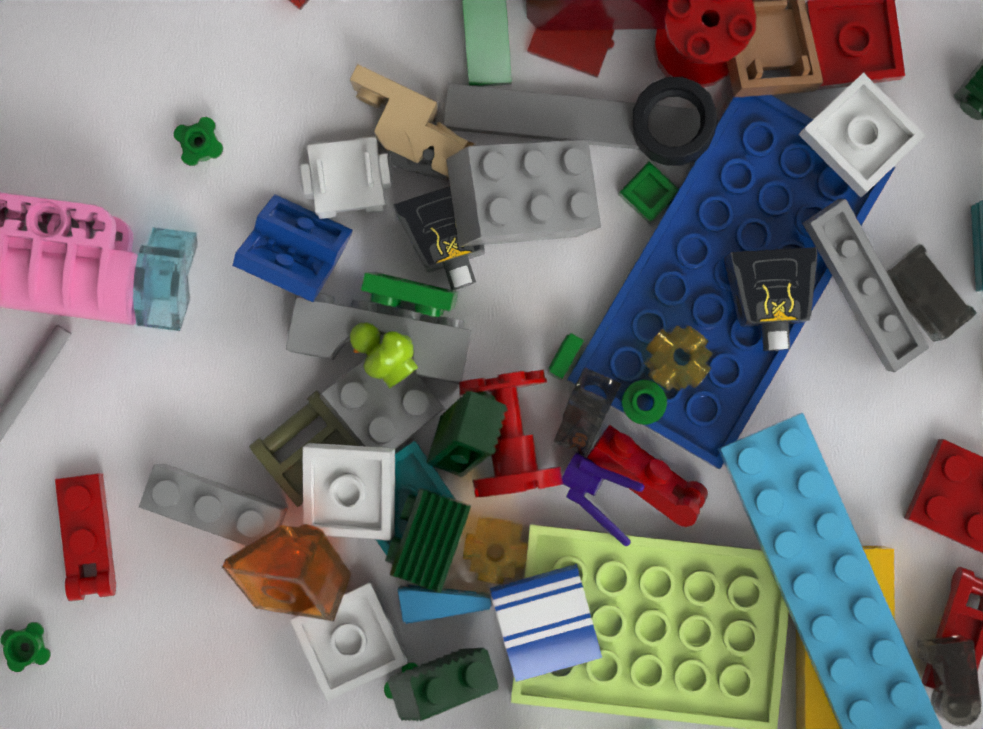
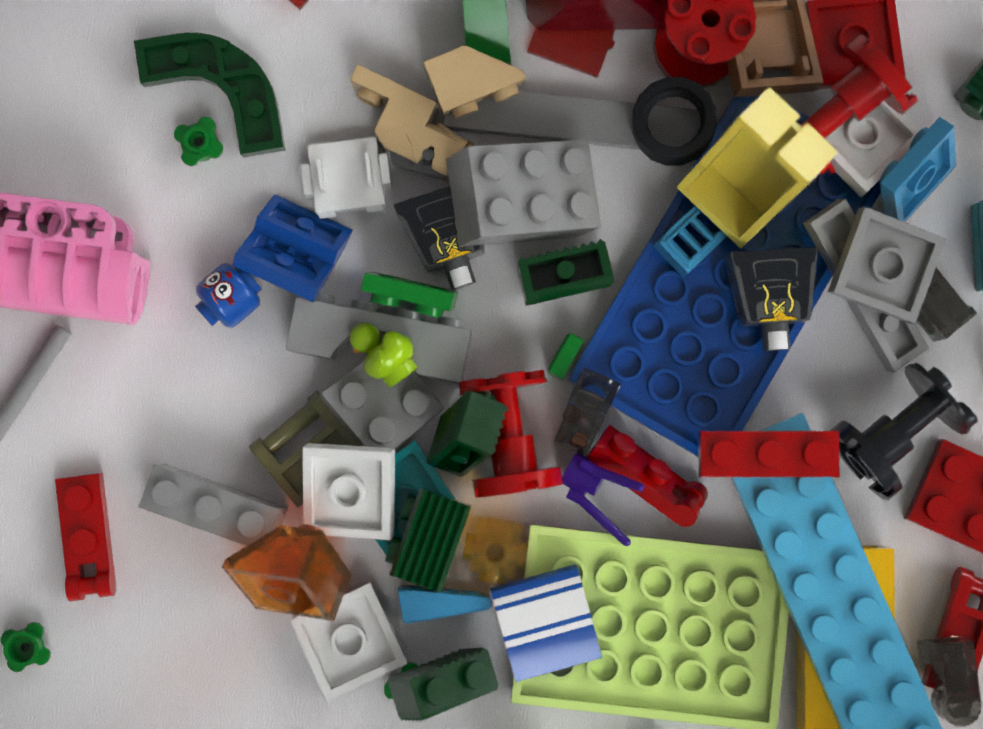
(162, 279): clear light blue brick -> none
(223, 65): none -> dark green plate
(227, 295): none -> blue head
(468, 77): none -> tan slope
(565, 273): none -> dark green brick
(630, 407): green plate -> none
(649, 192): green tile -> none
(661, 362): clear yellow brick -> none
(675, 255): none -> dark azure slope
(756, 168): none -> light yellow piece
(768, 453): none -> red plate
(862, 90): none -> red piece
(887, 265): none -> light grey plate
(889, 440): none -> black piece
(922, 169): none -> dark azure plate

